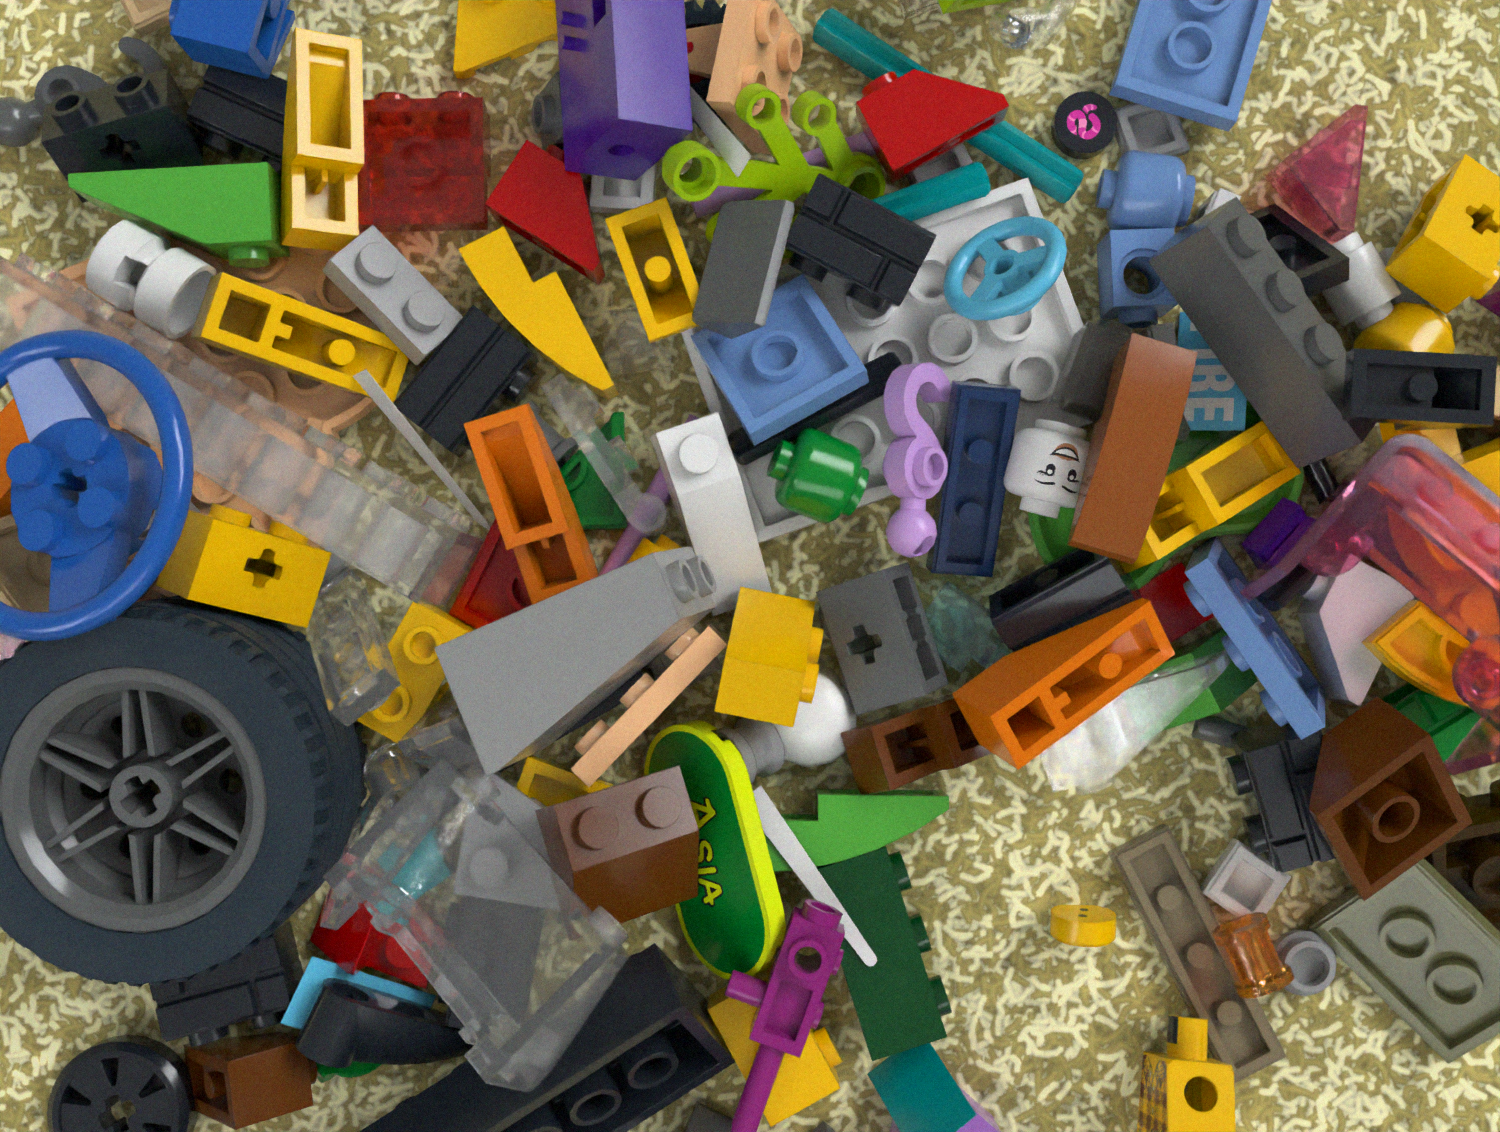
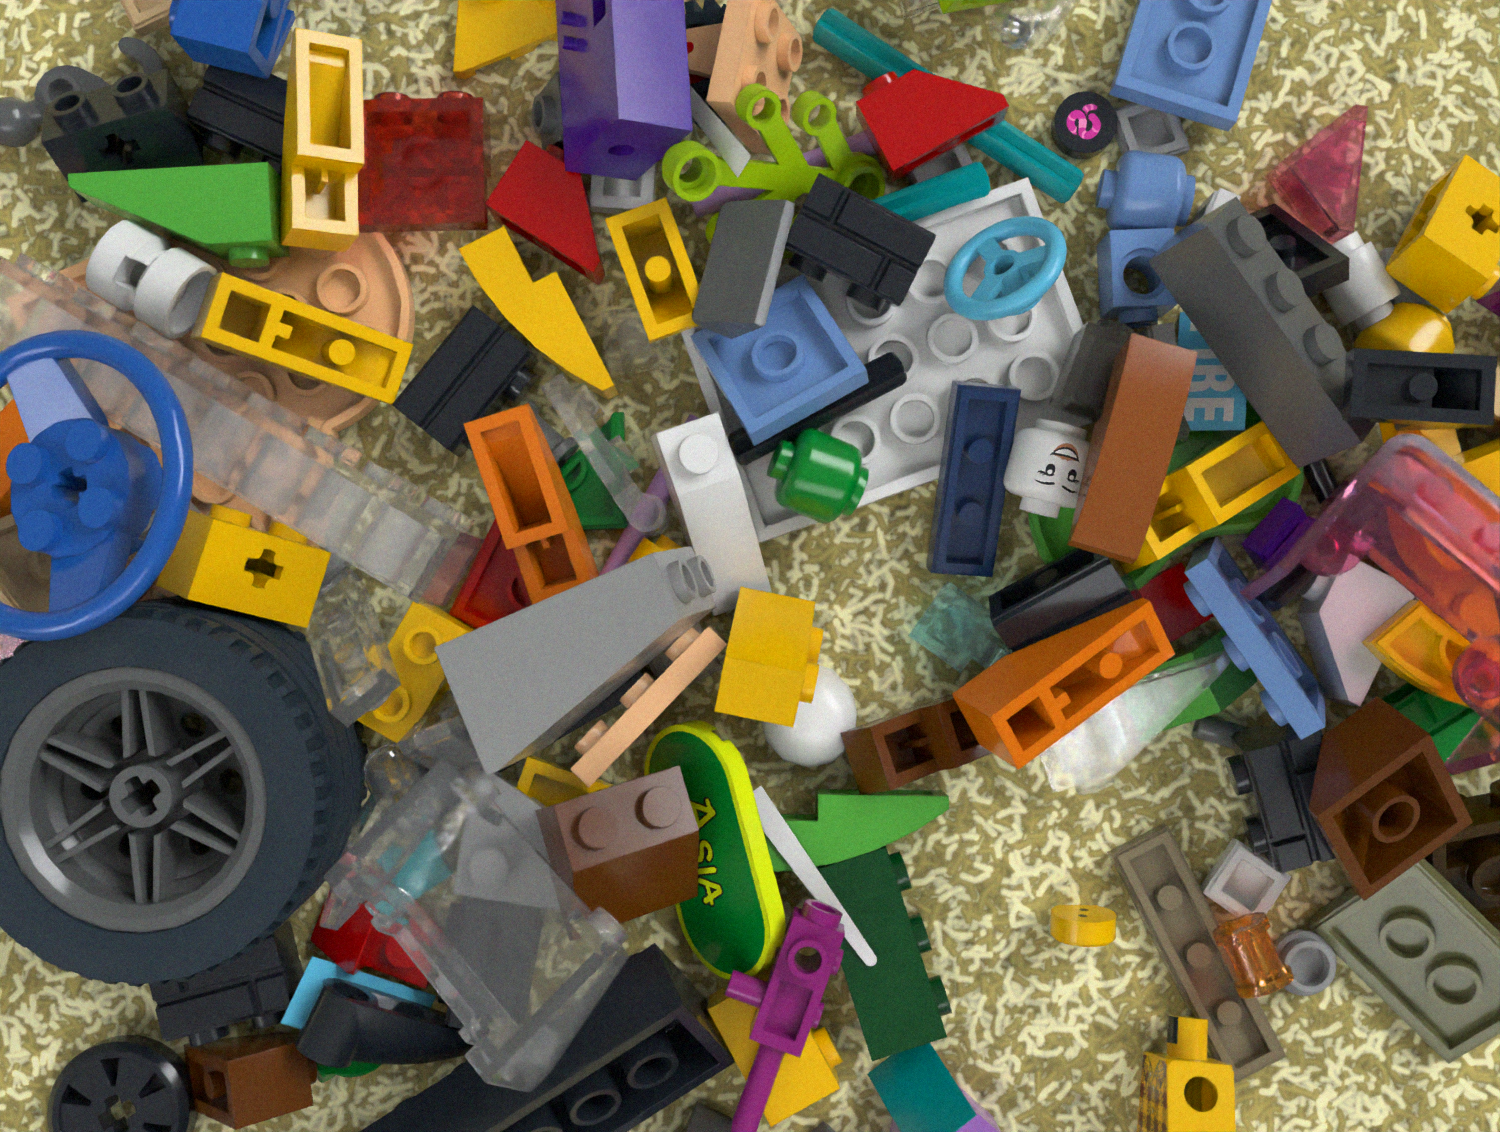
(390, 410): white sticker -> none
(392, 294): light grey plate -> none
(758, 745): light grey wheel -> none
(907, 659): dark grey brick -> none
(915, 459): lavender piece -> none

